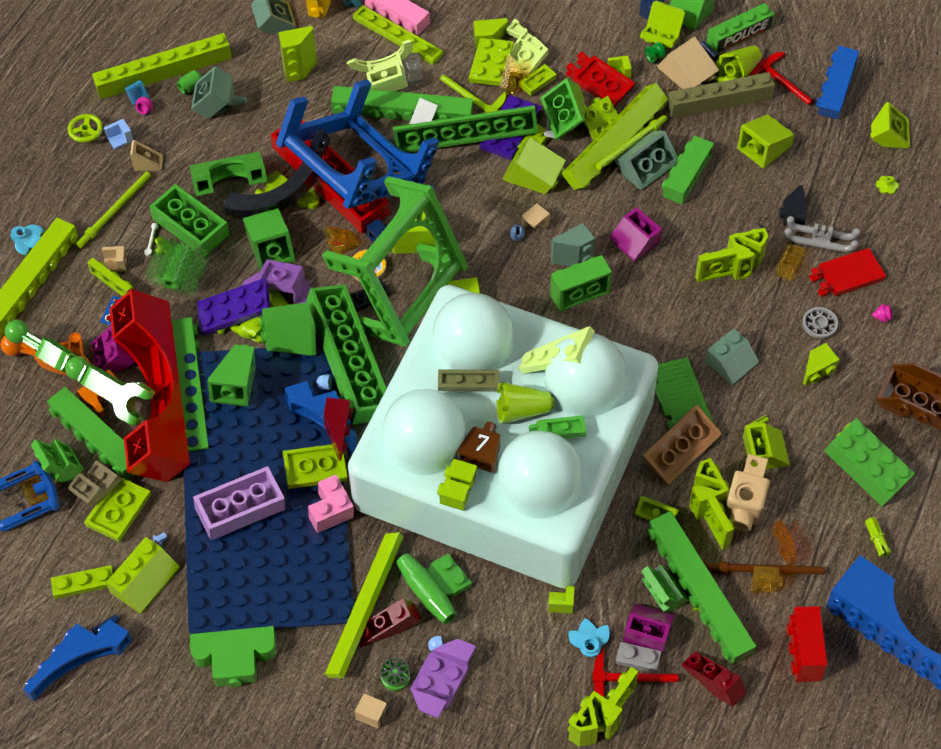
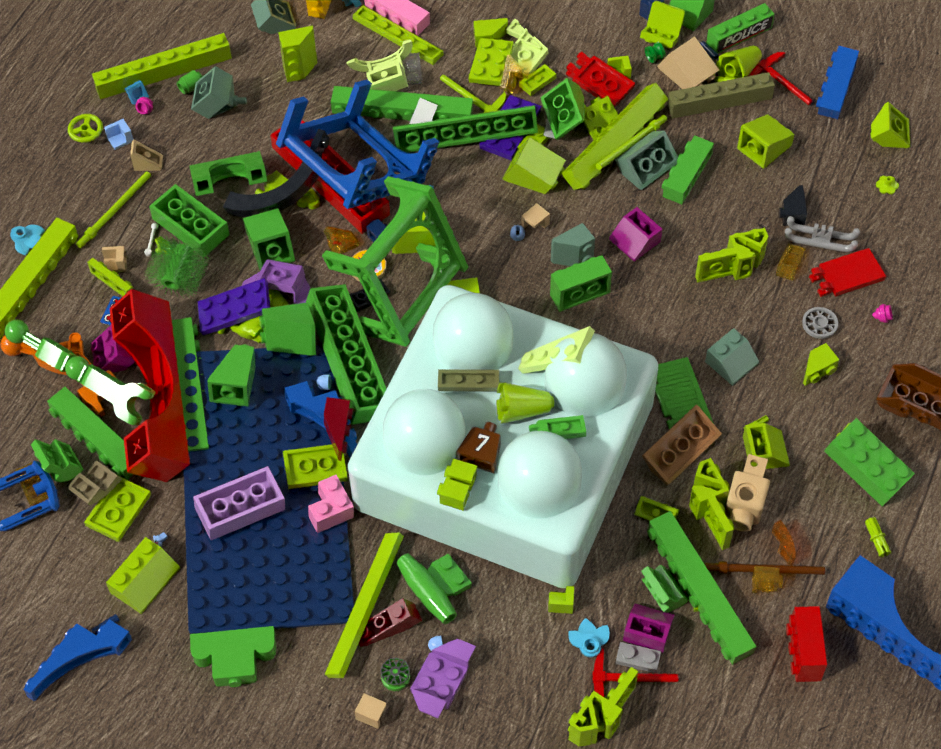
(81, 582): lime plate -> none
(717, 679): dark red slope -> none

